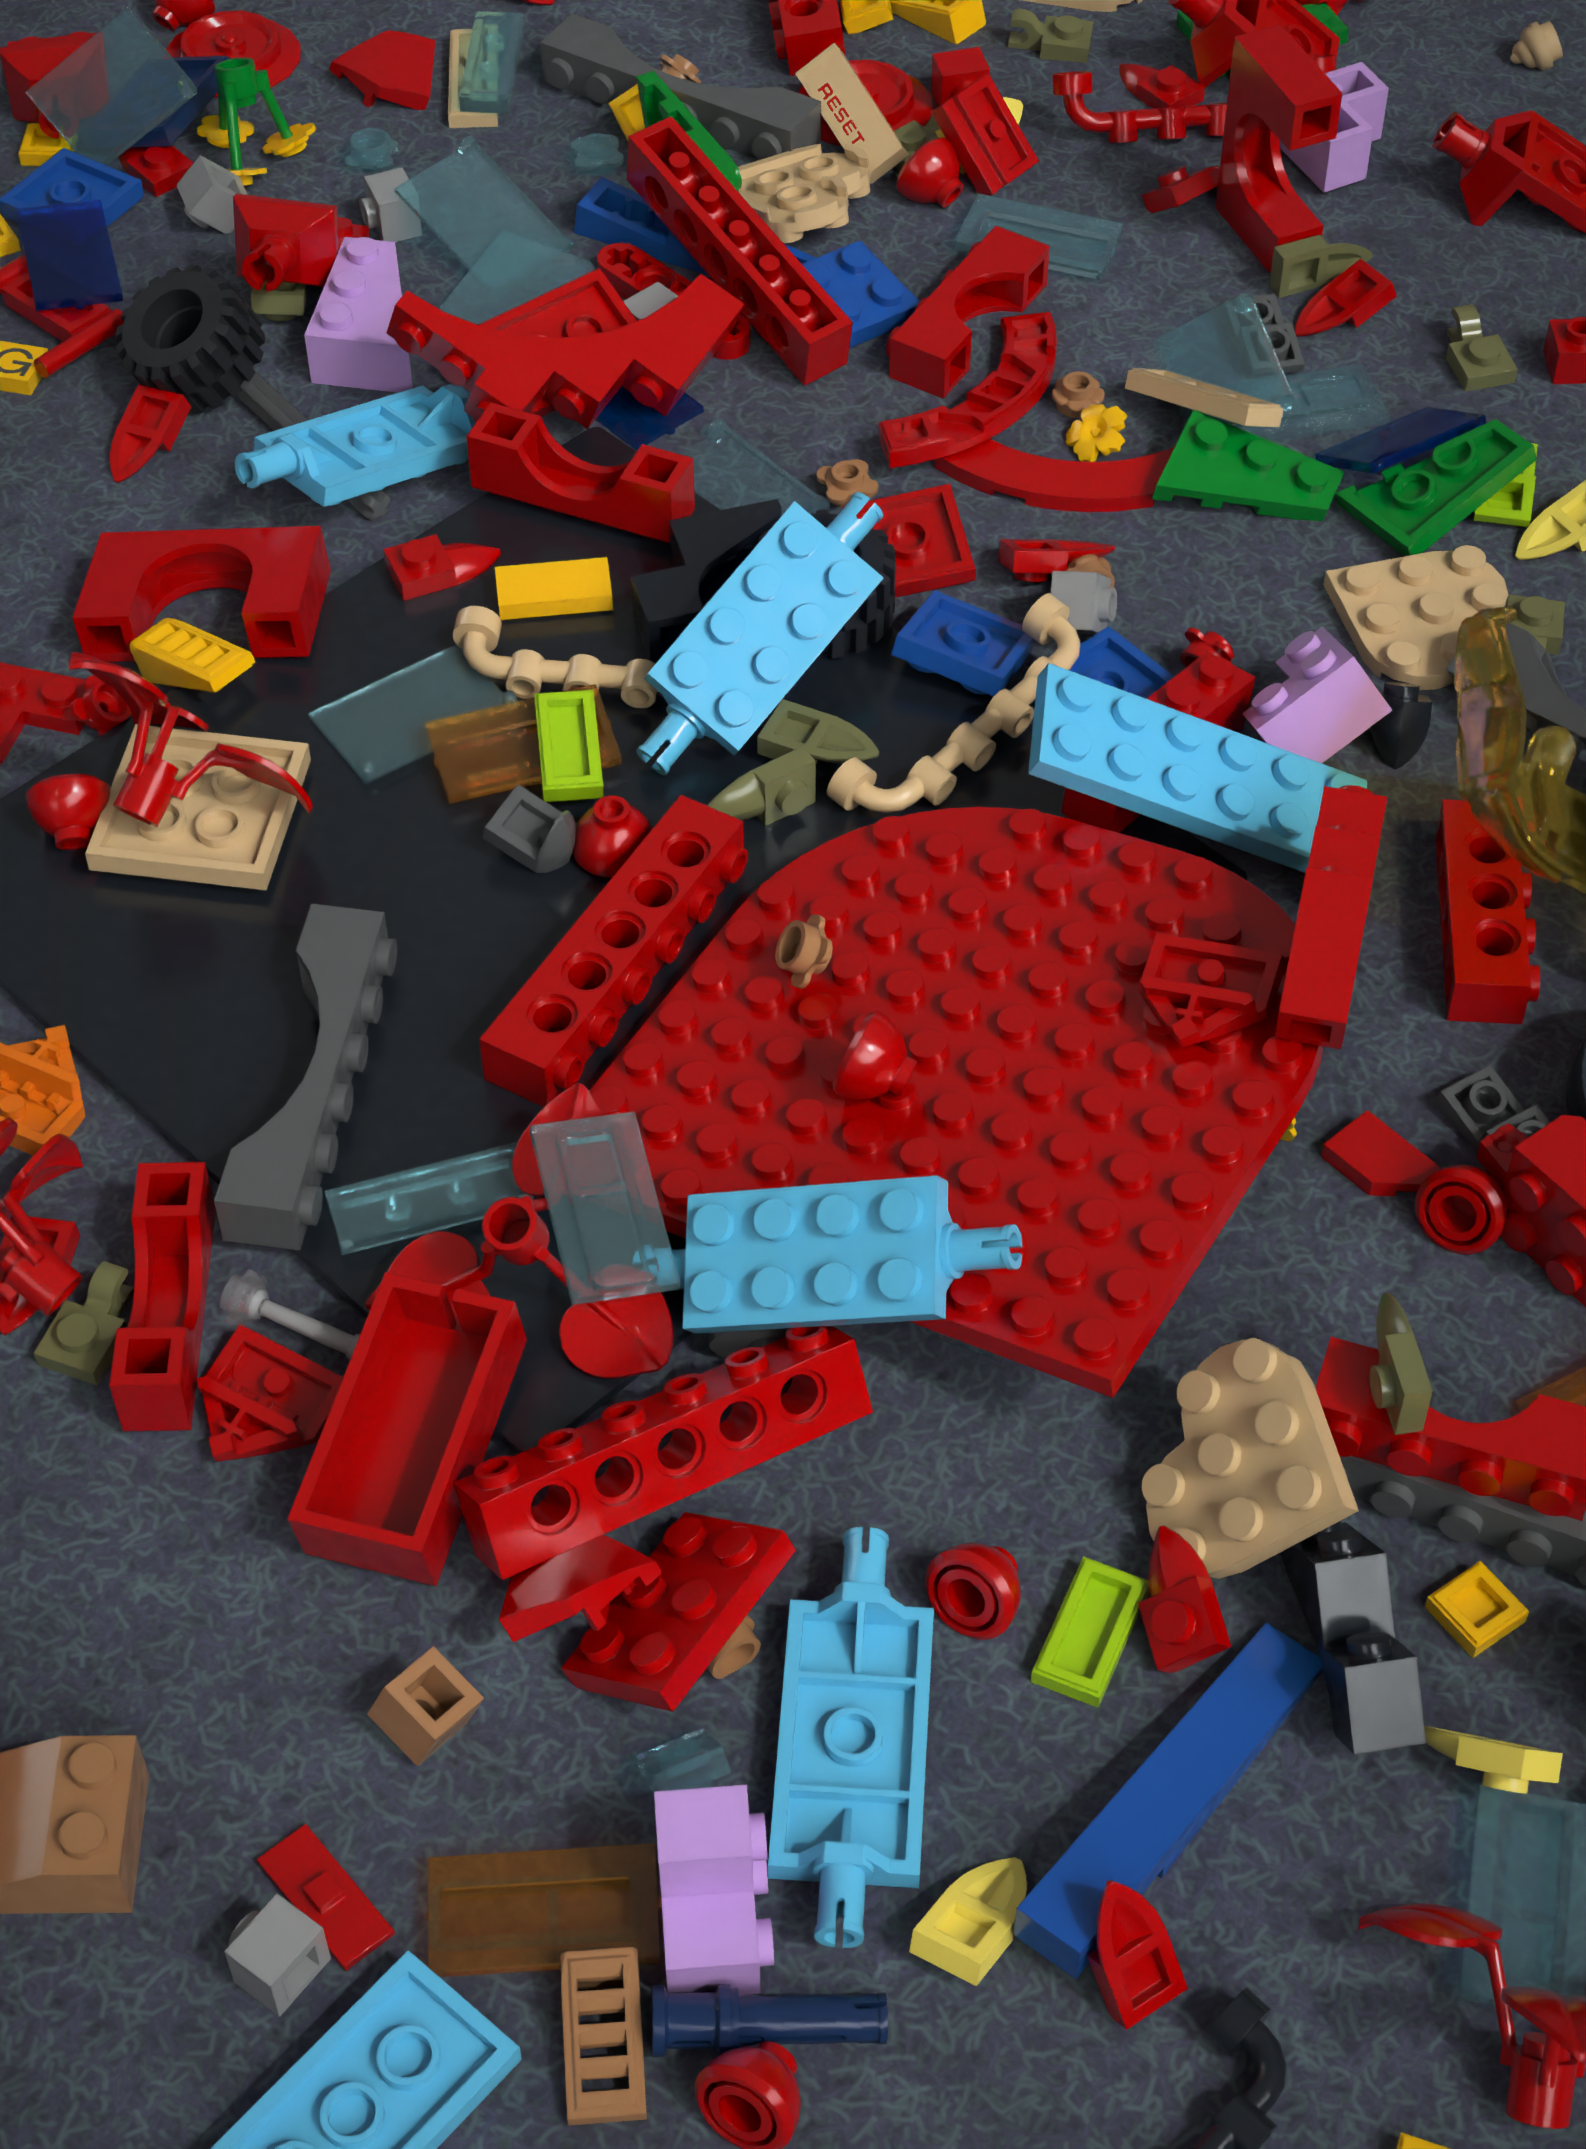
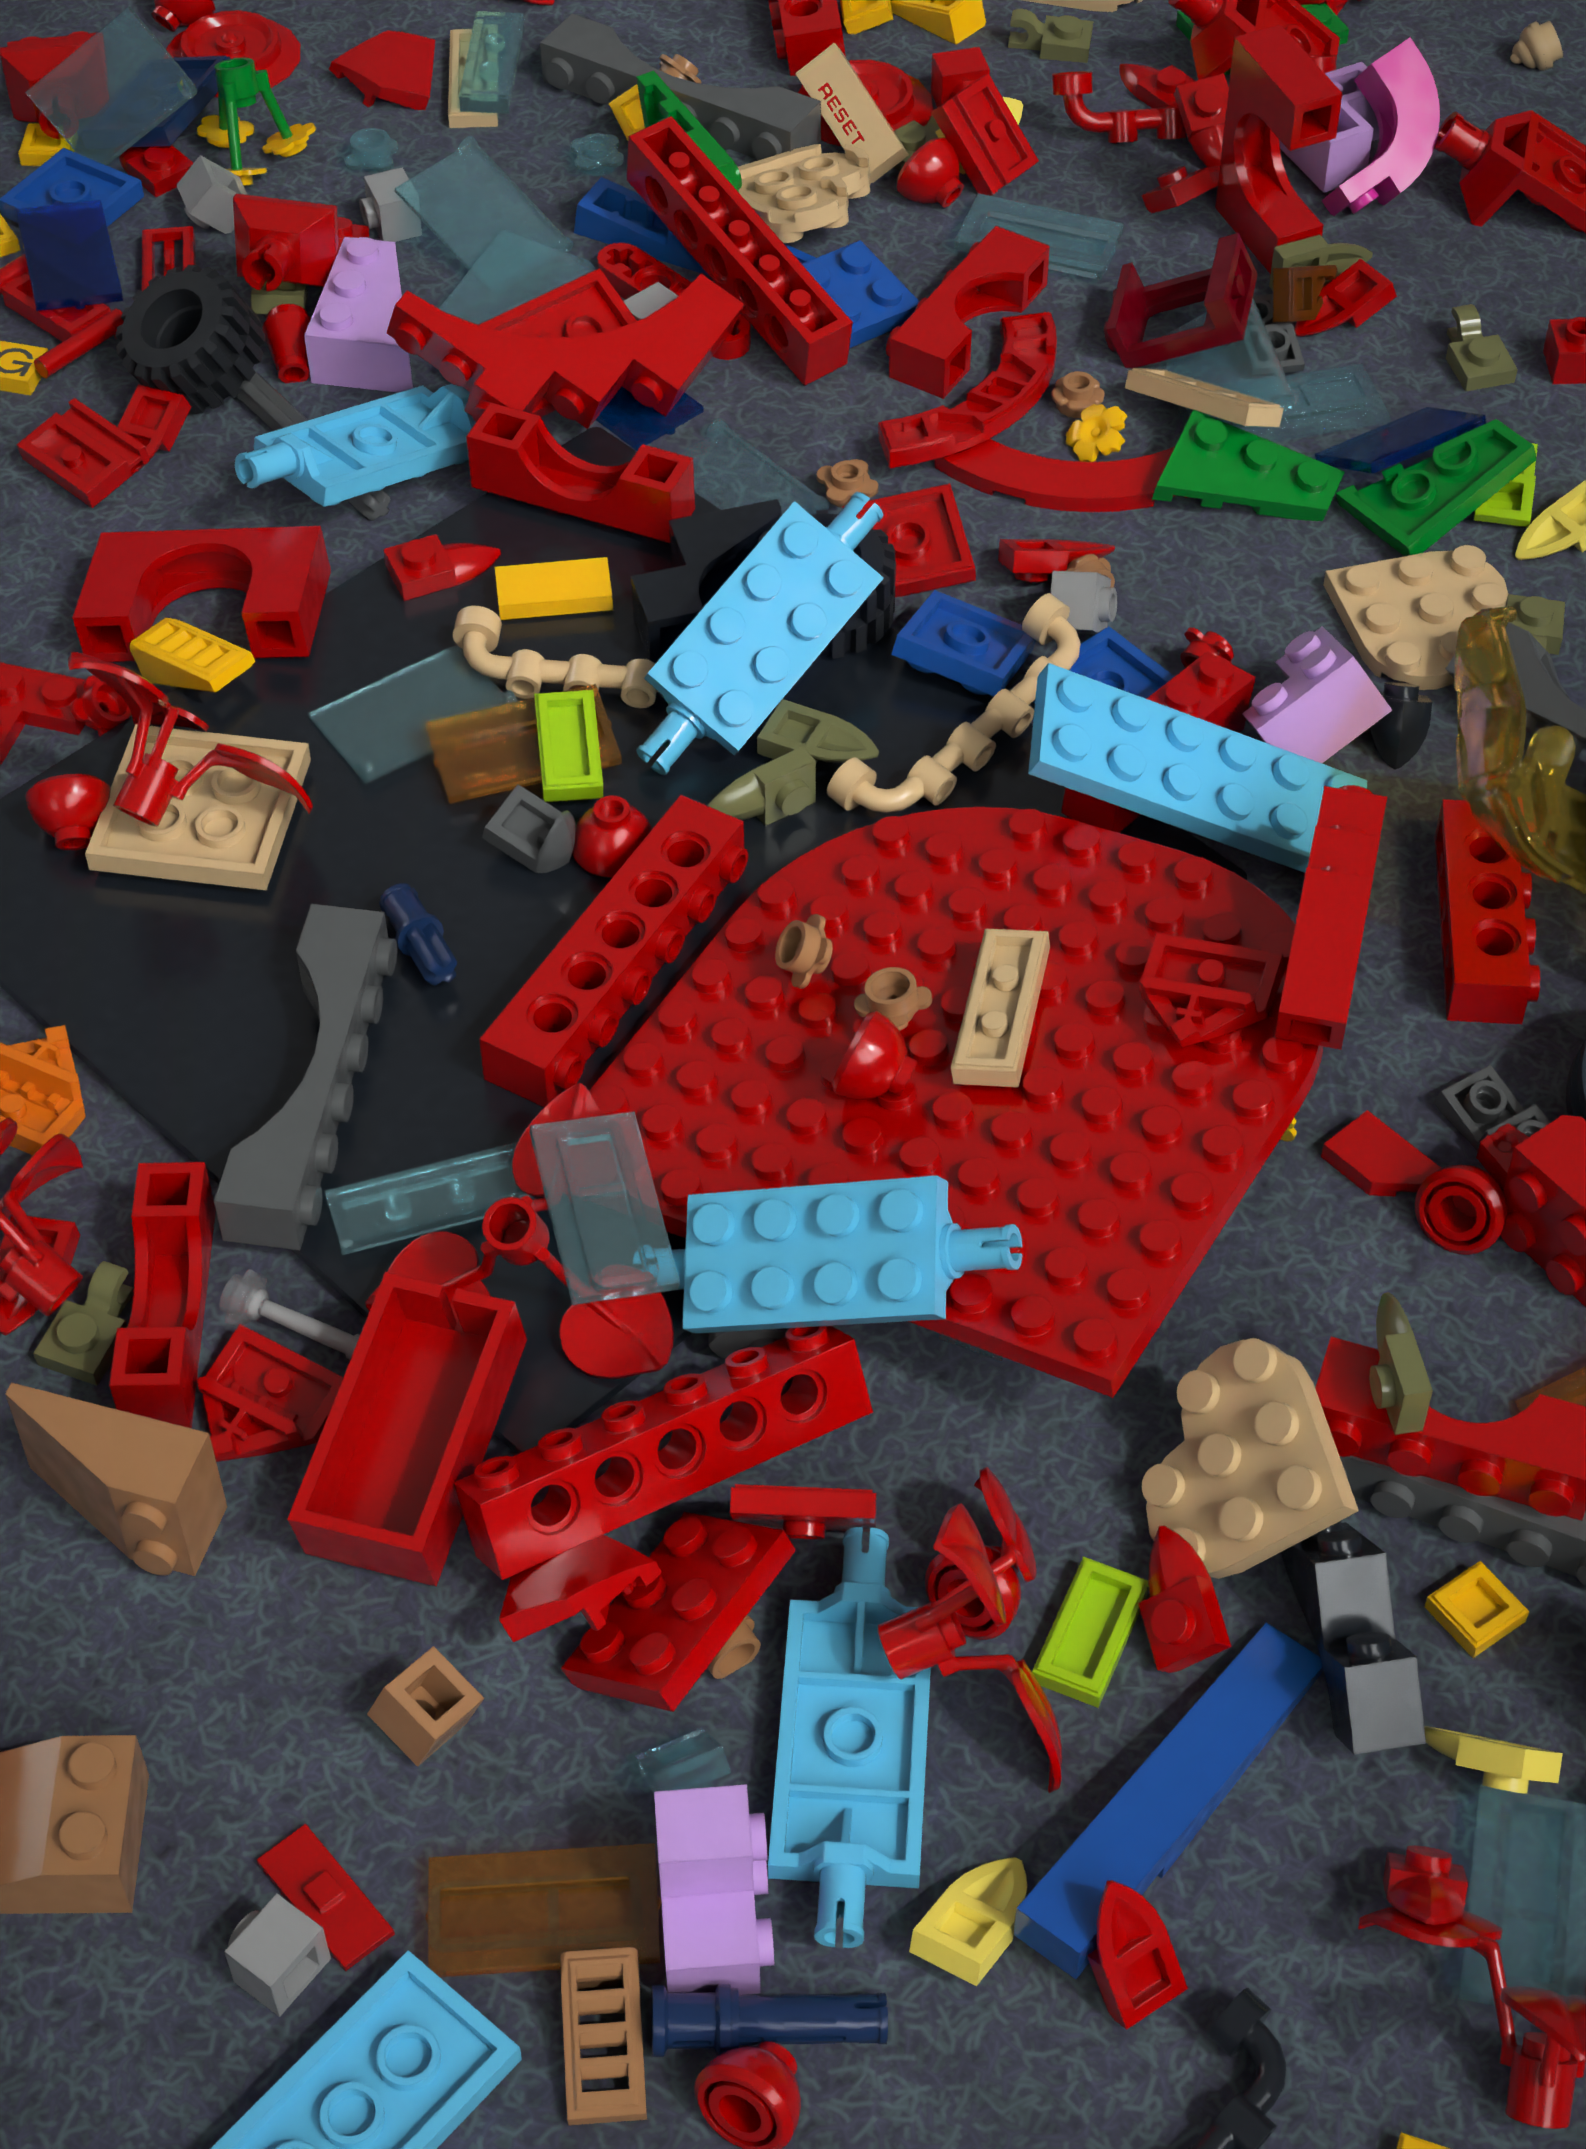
(83, 453): none -> red plate
(129, 1475): none -> medium nougat slope
(168, 235): none -> red tile
(286, 341): none -> red cone
(418, 933): none -> dark blue axle
(803, 1510): none -> red plate
(894, 994): none -> medium nougat plate
(934, 1631): none -> red plant
(1000, 1008): none -> tan tile
(1203, 115): none -> red plate
(1223, 288): none -> dark red window
(1298, 291): none -> reddish brown tile
(1408, 122): none -> arch
(1426, 1884): none -> red plate

